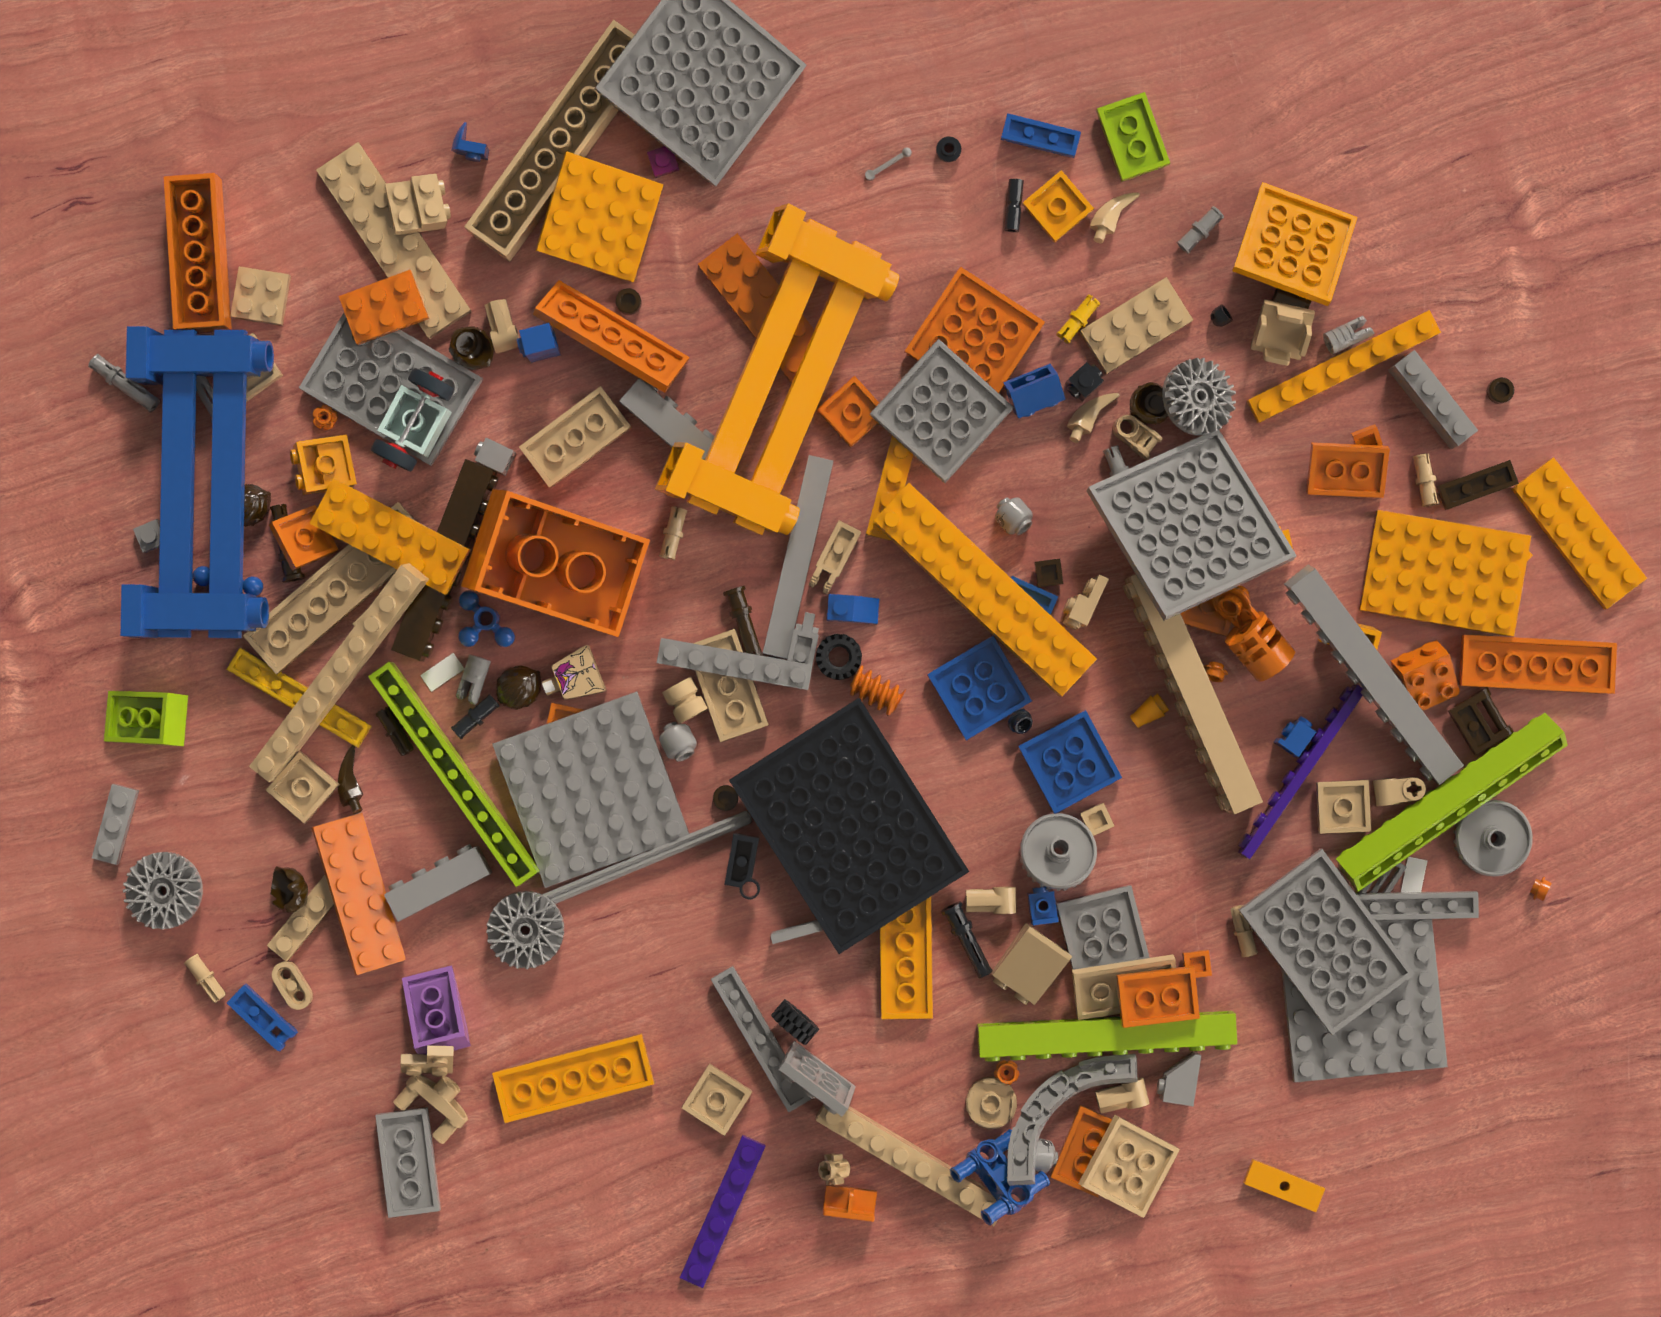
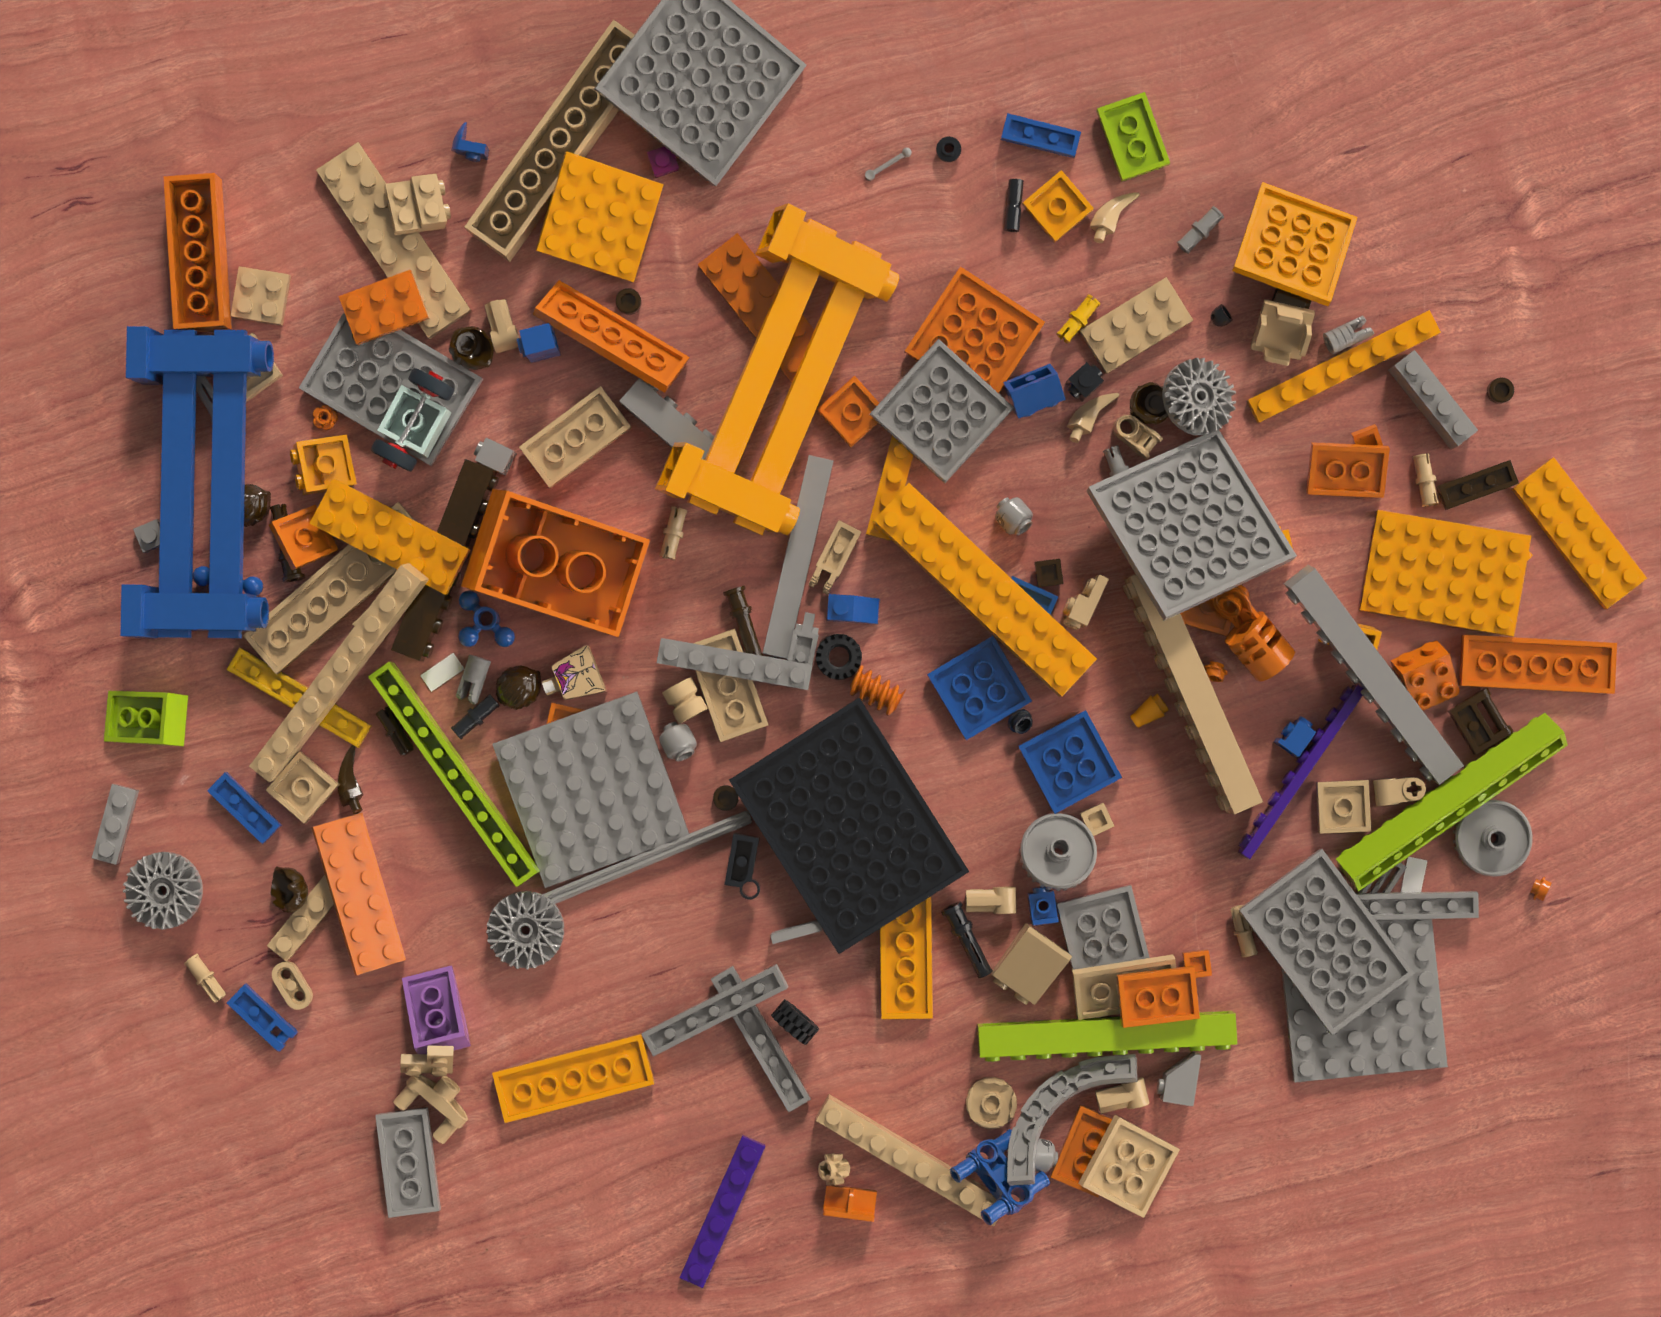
(116, 377): light grey pin -> none
(244, 807): none -> blue plate
(437, 883): light grey brick -> none
(715, 1010): none -> light grey plate
(717, 1099): tan plate -> none
(817, 1079): light grey plate -> none
(1011, 1067): orange plate -> none
(1297, 1190): light orange tile -> none

